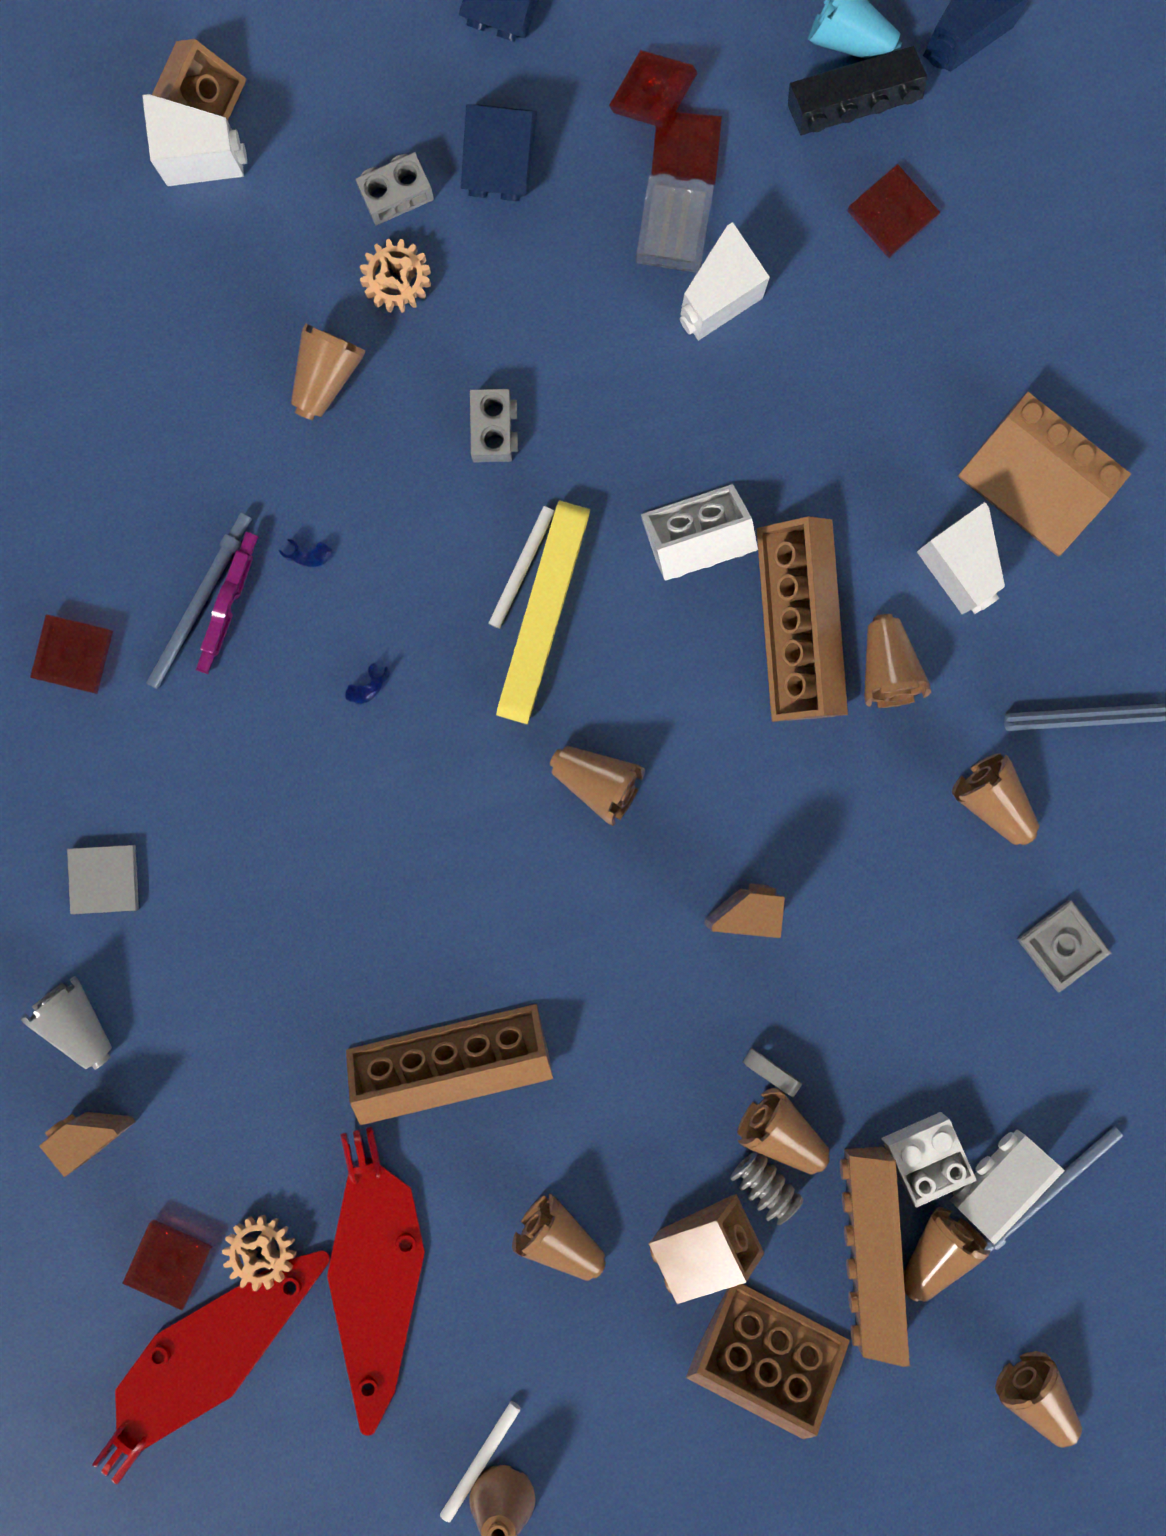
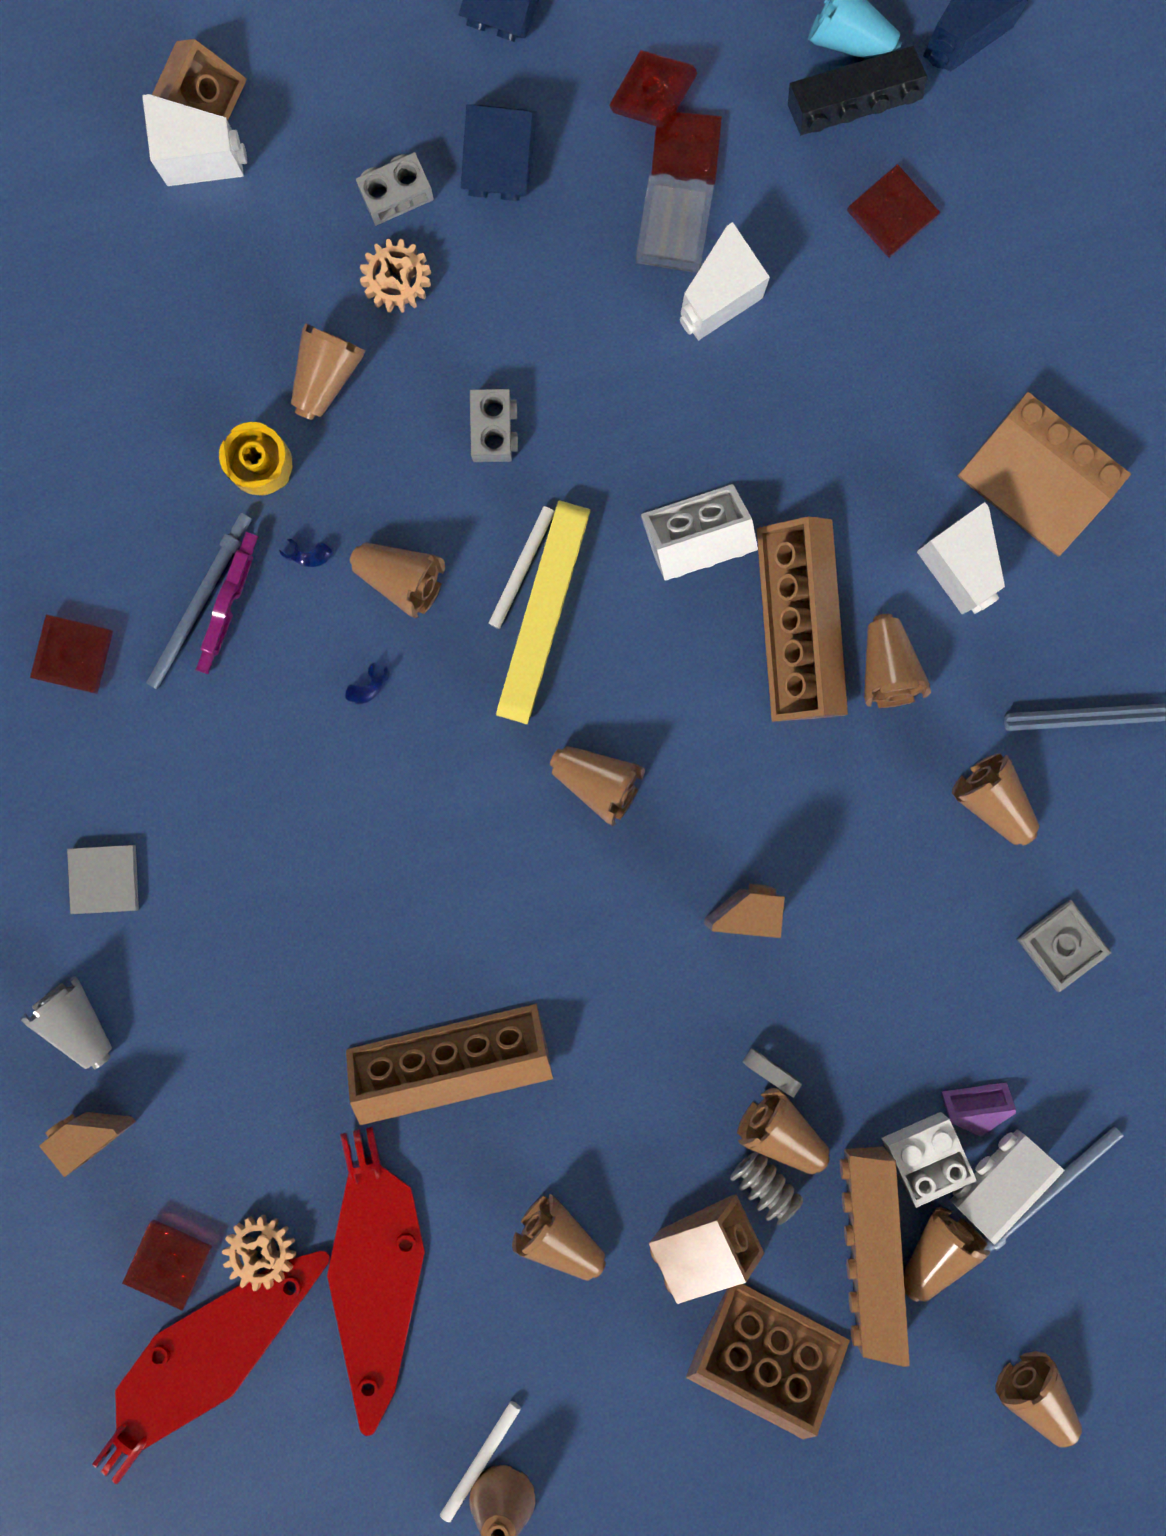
(242, 447): none -> yellow brick
(400, 575): none -> medium nougat cone
(979, 1107): none -> medium lavender slope

